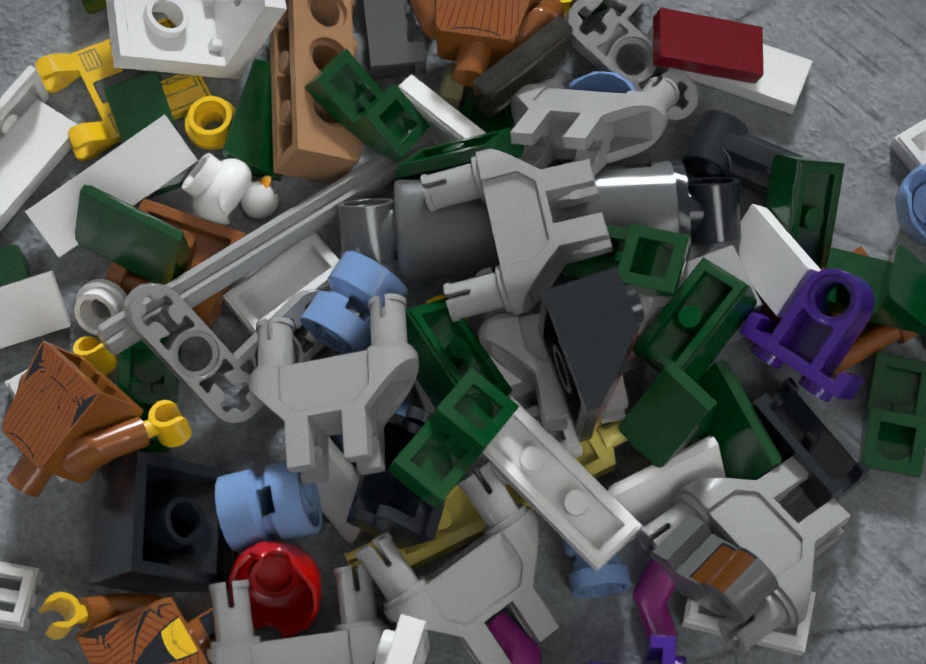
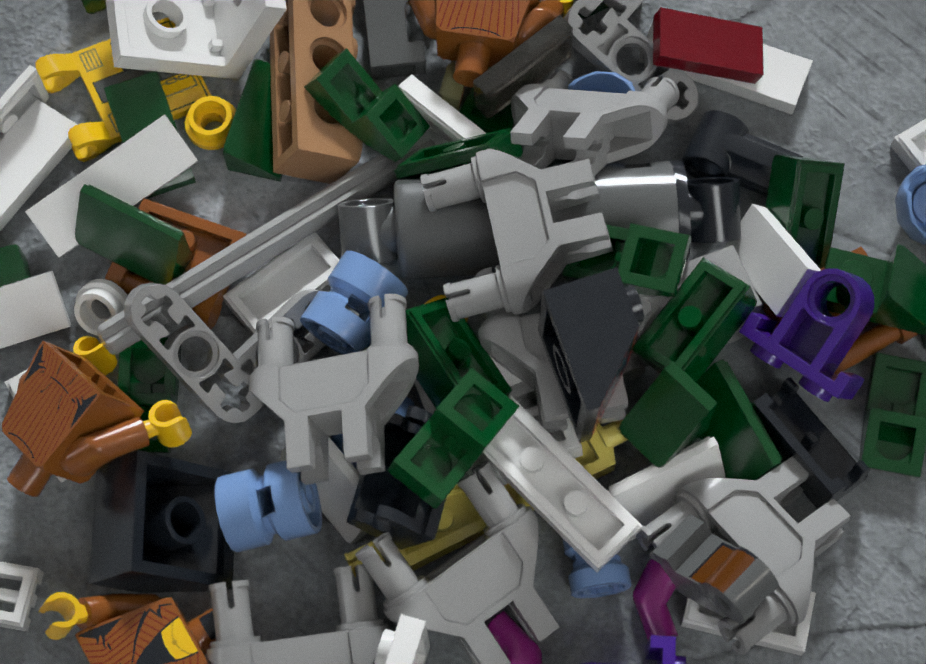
(223, 184): white animal -> none
(282, 587): red hair -> none

